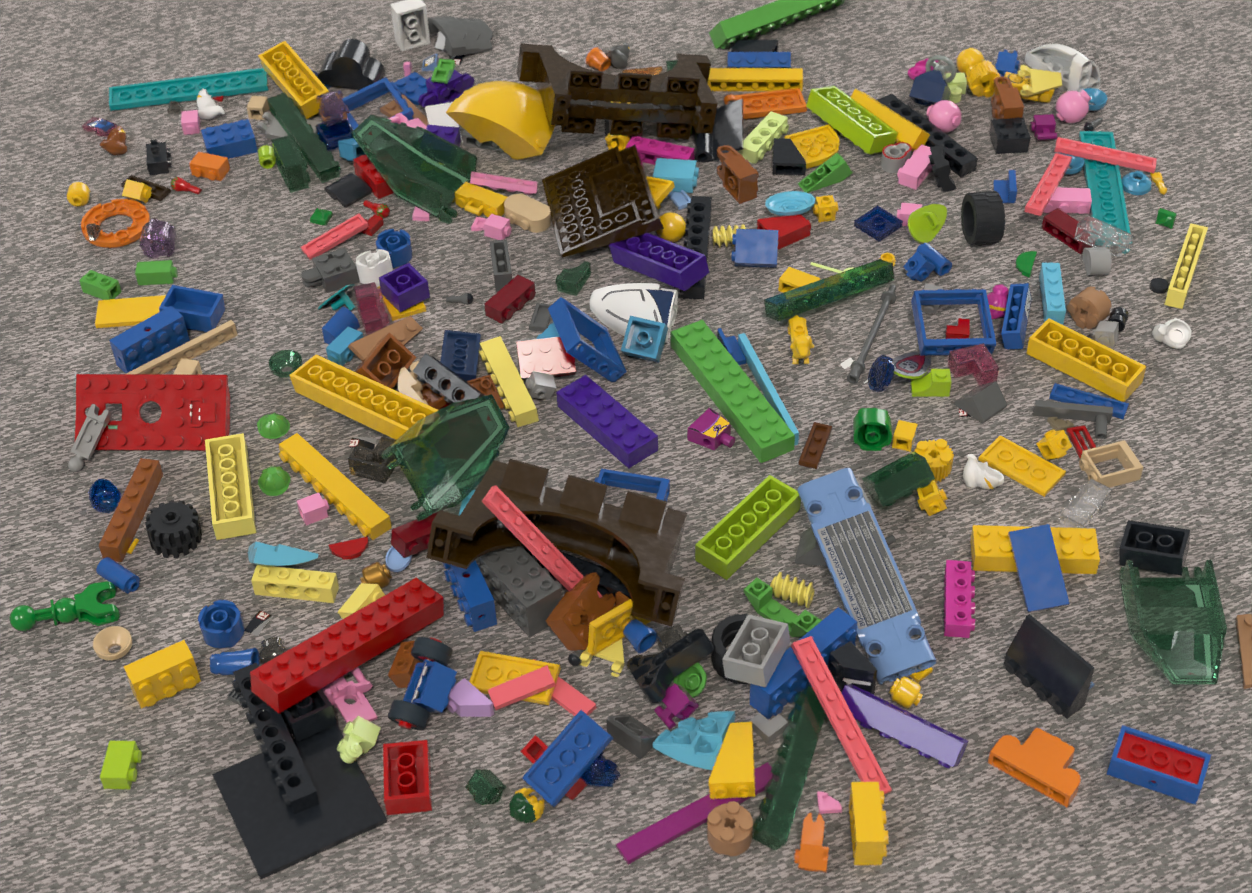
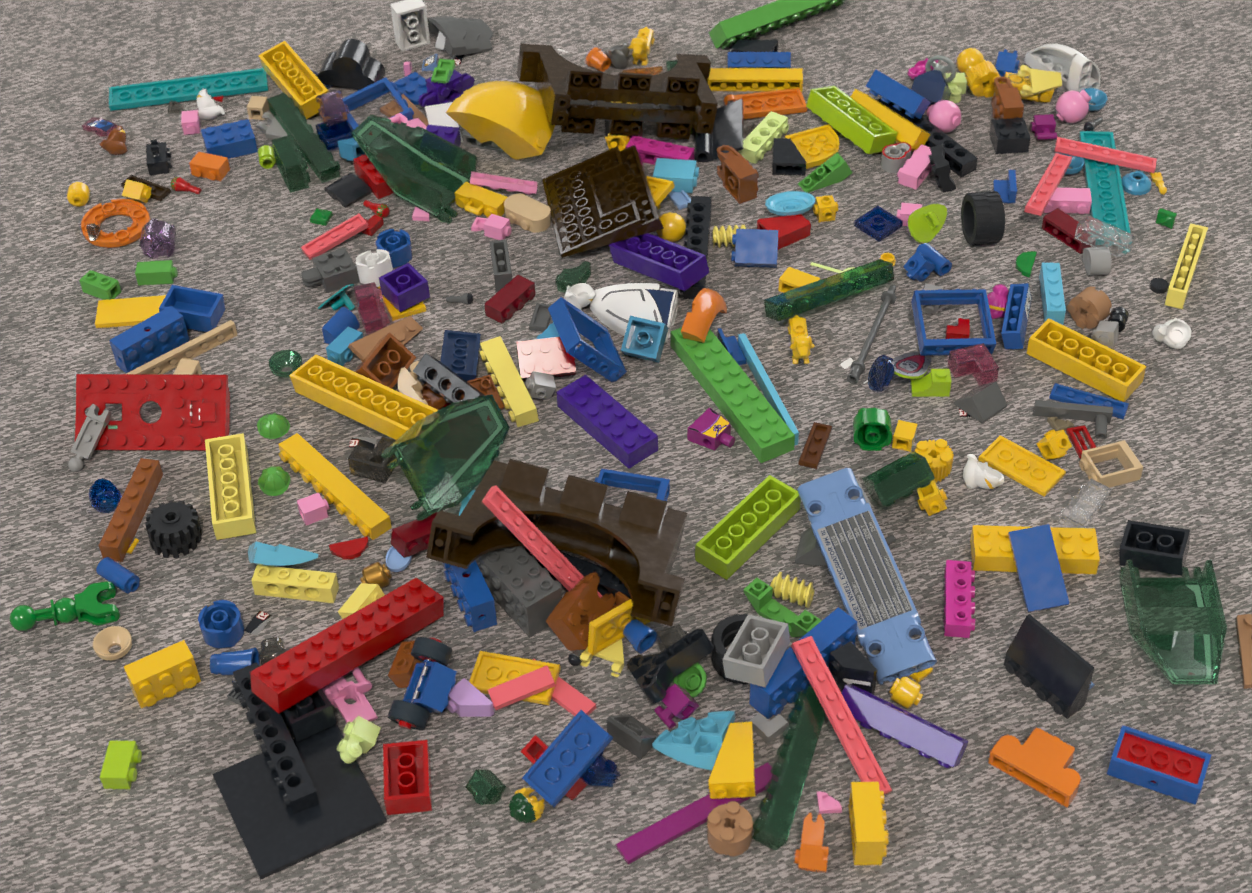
(579, 295): none -> white hair
(641, 45): none -> yellow animal
(704, 310): none -> orange brick
(898, 94): none -> blue brick

